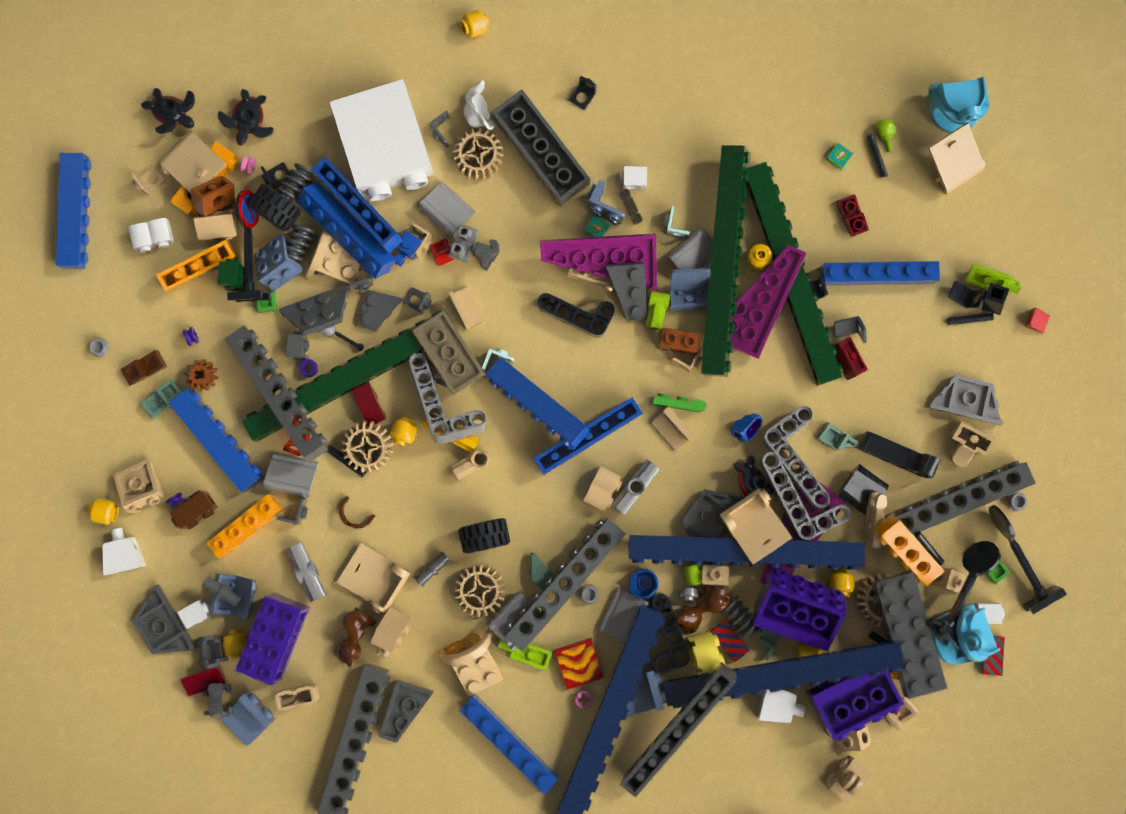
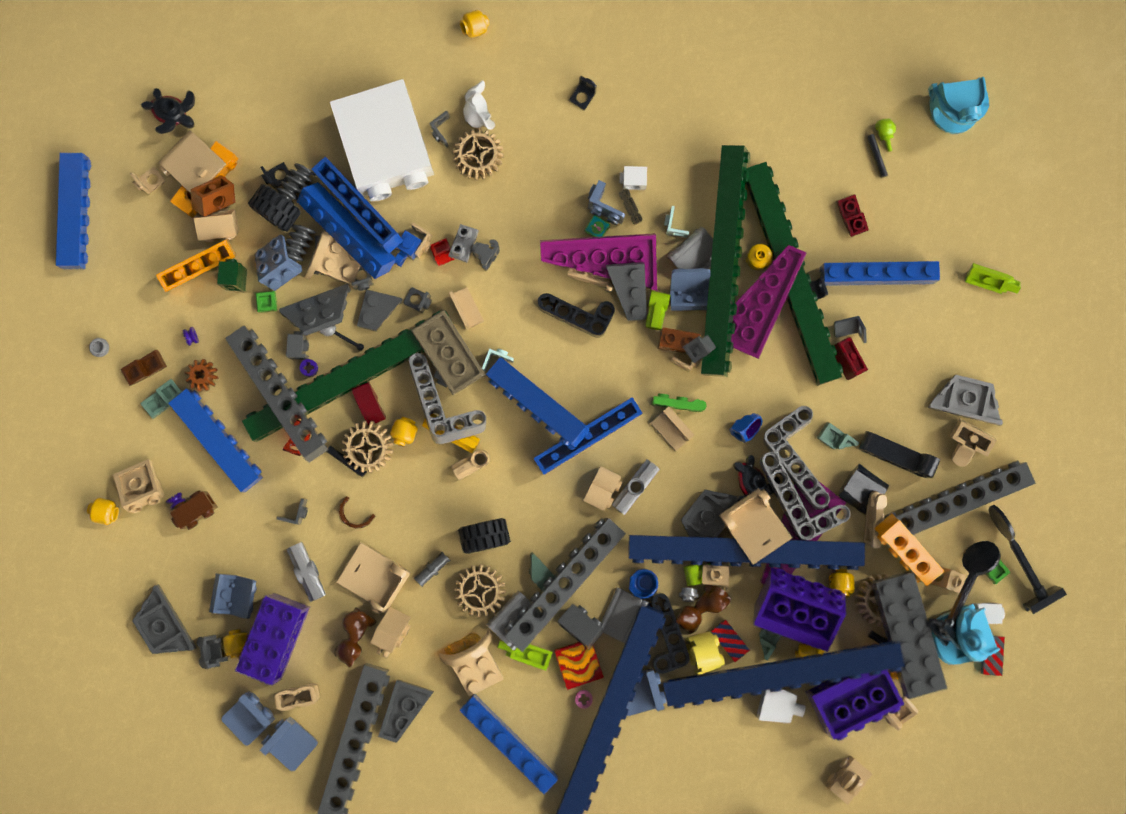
(121, 554): white torso -> none
(151, 234): white brick -> none
(195, 613): white brick -> none
(200, 681): dark red slope -> none
(215, 698): dark grey piece -> none
(221, 591): dark grey pin -> none
(245, 526): light orange brick -> none
(246, 118): black animal -> none
(247, 165): bright pink bush -> none
(248, 219): black piece -> none
(289, 743): none -> sand blue bracket
(290, 475): light grey piece -> none
(446, 209): light grey piece -> none
(541, 147): dark grey brick -> none
(581, 626): none -> dark grey brick
(589, 594): light grey plate -> none
(678, 729): dark grey brick -> none
(699, 348): none -> dark grey brick
(740, 617): dark grey piece -> none
(839, 156): tile -> none
(854, 741): tan bracket -> none
(929, 548): black piece -> none
(956, 159): tan door -> none
(965, 296): black bracket -> none
(970, 318): black piece -> none
(995, 299): black brick -> none
(1016, 501): light grey plate -> none
(1037, 320): slope -> none

